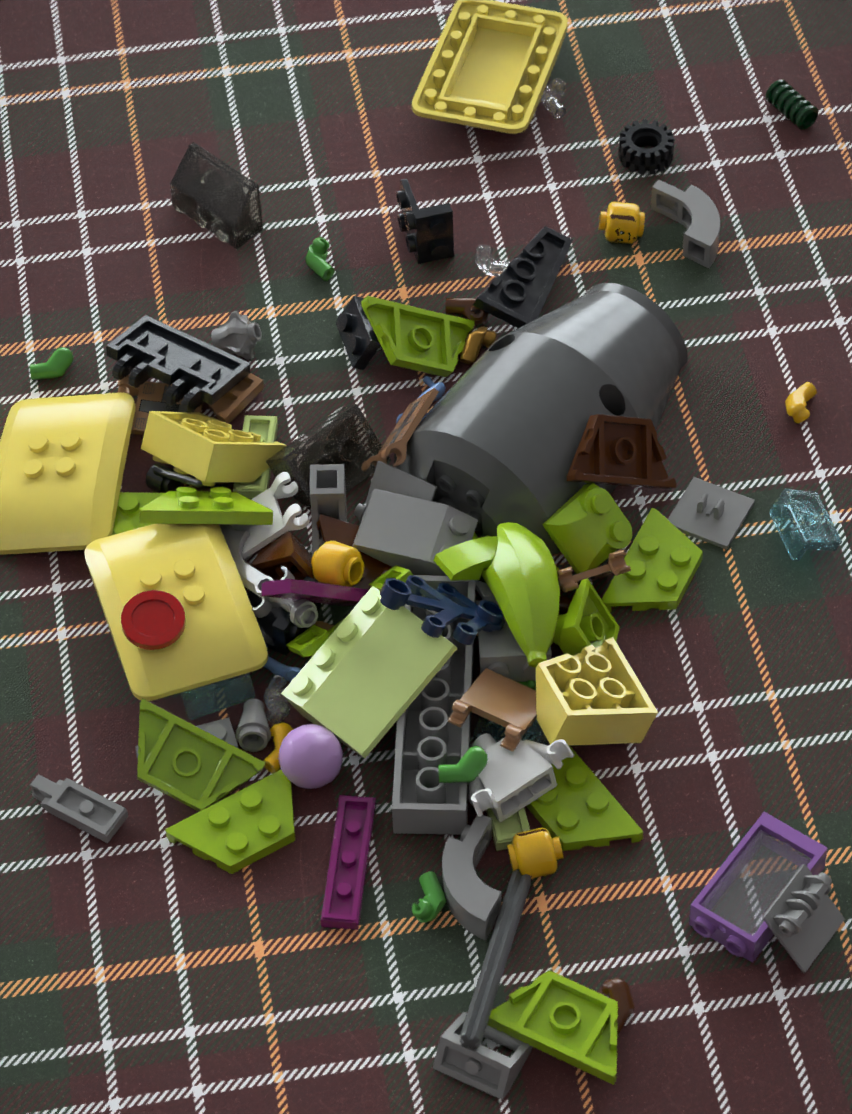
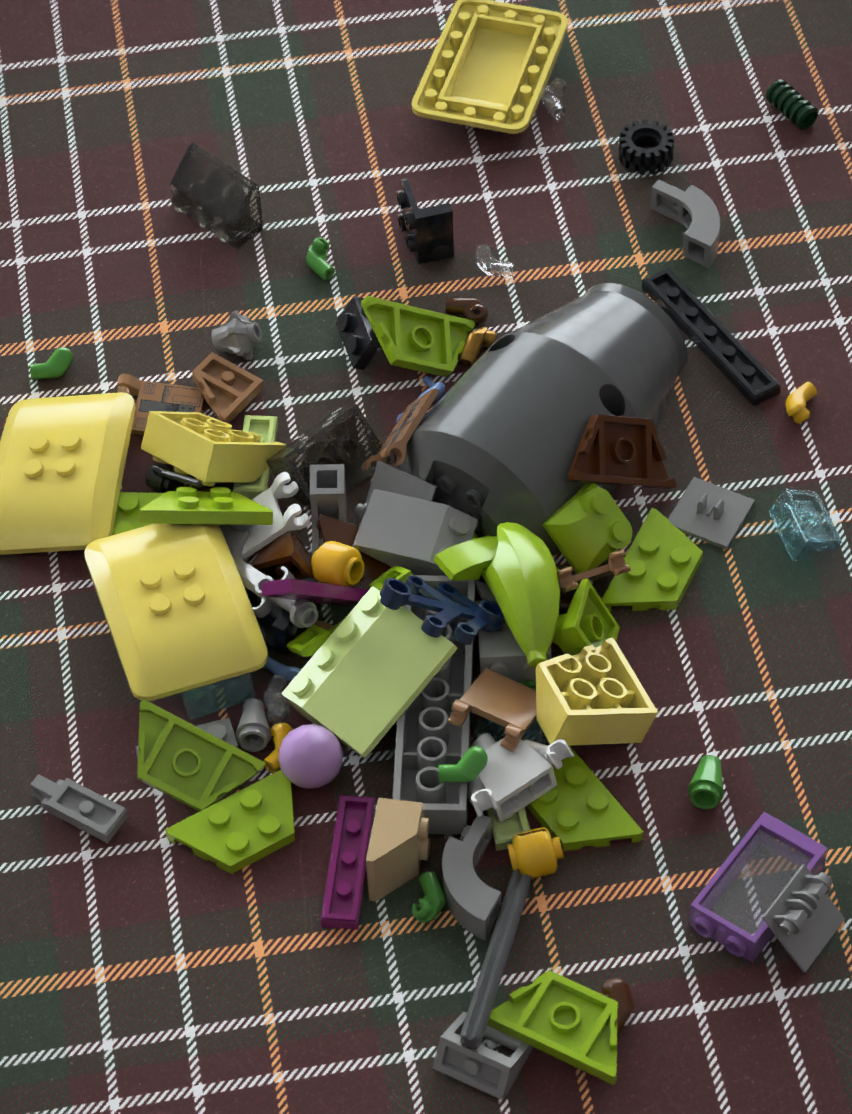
(153, 620): red piece -> none
(173, 357): black hinge -> none
(396, 846): none -> tan slope
(526, 282): black wing -> none
(622, 222): yellow head -> none
(707, 783): none -> bright green cone
(711, 337): none -> black tile

